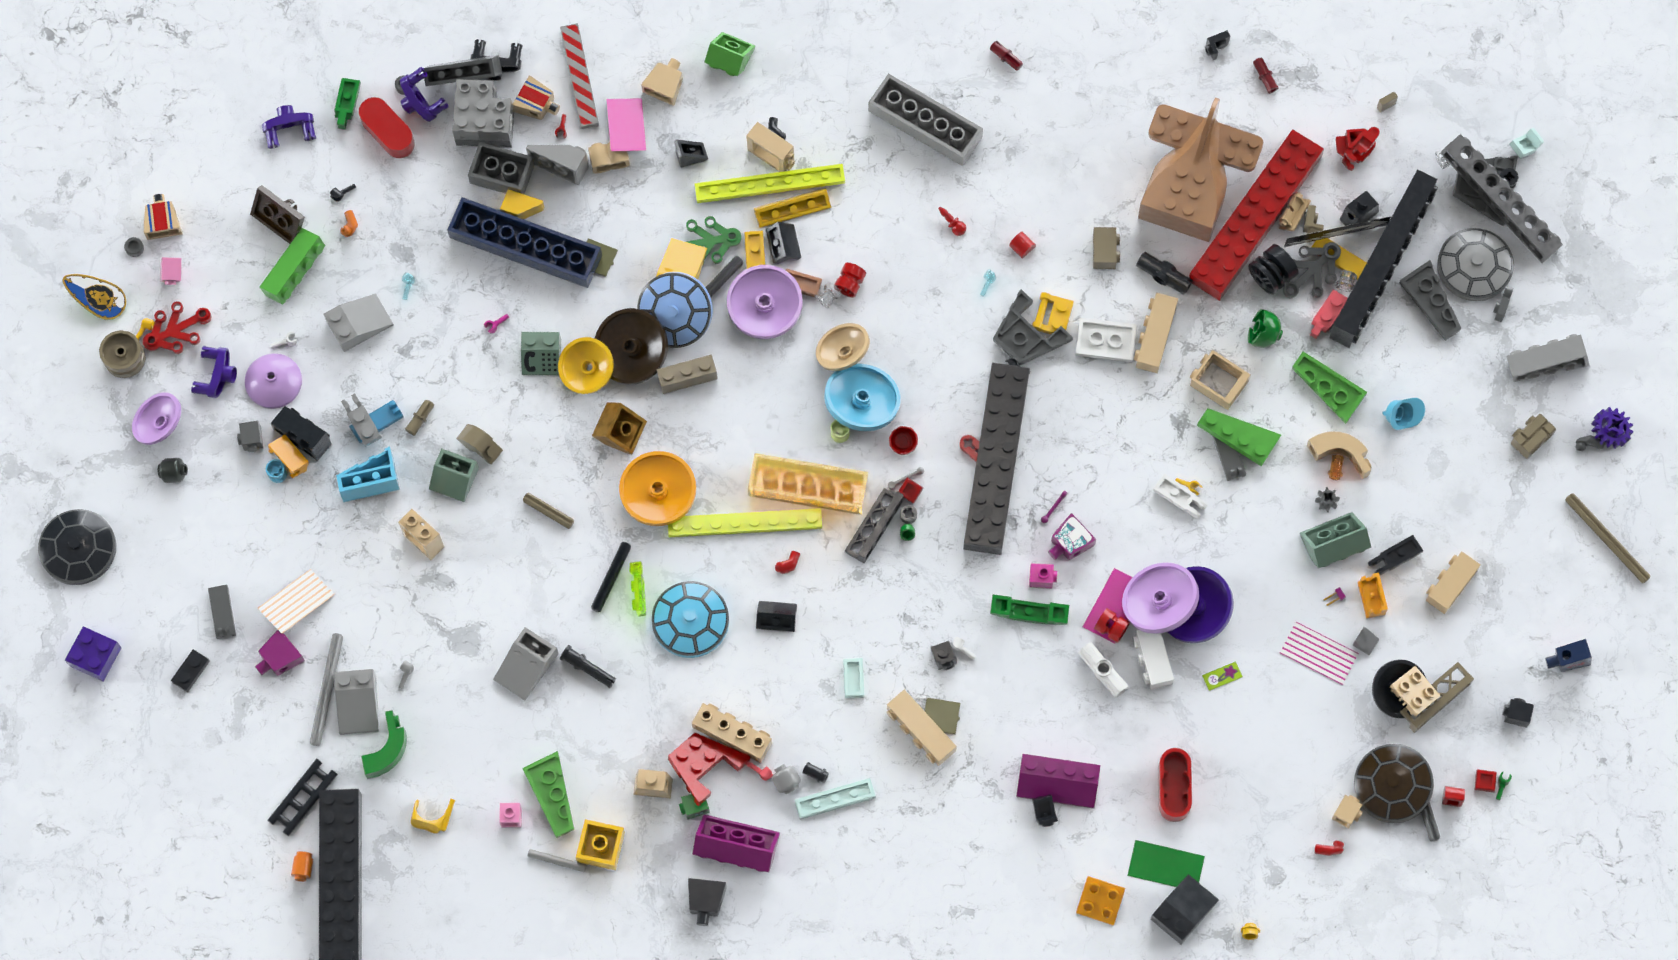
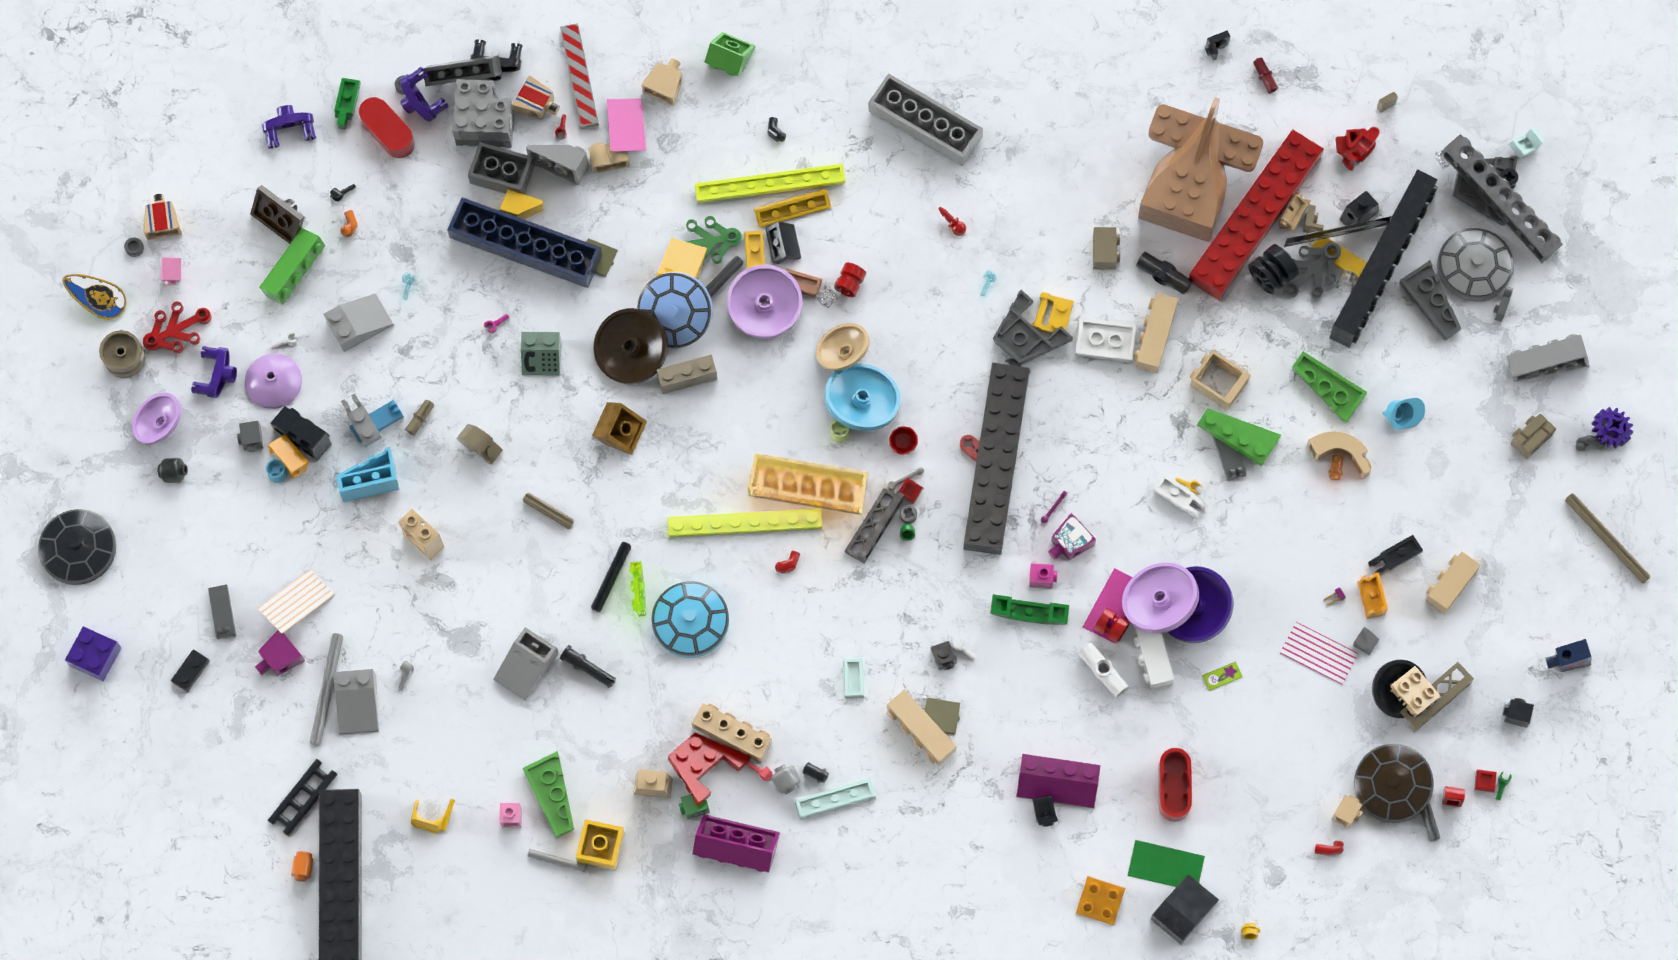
(145, 324): yellow hand -> none
(389, 756): green arch -> none
(453, 475): sand green slope -> none
(574, 364): yellow dish -> none
(657, 488): light orange dish -> none
(690, 152): black slope -> none
(705, 898): black torso -> none
(770, 148): tan window -> none
(776, 616): black panel -> none
(1006, 55): dark red axle -> none
(1022, 244): red brick -> none
(1265, 330): green cylinder -> none
(1328, 313): coral hinge -> none
(1330, 503): dark grey gear -> none
(1336, 540): sand green slope -> none

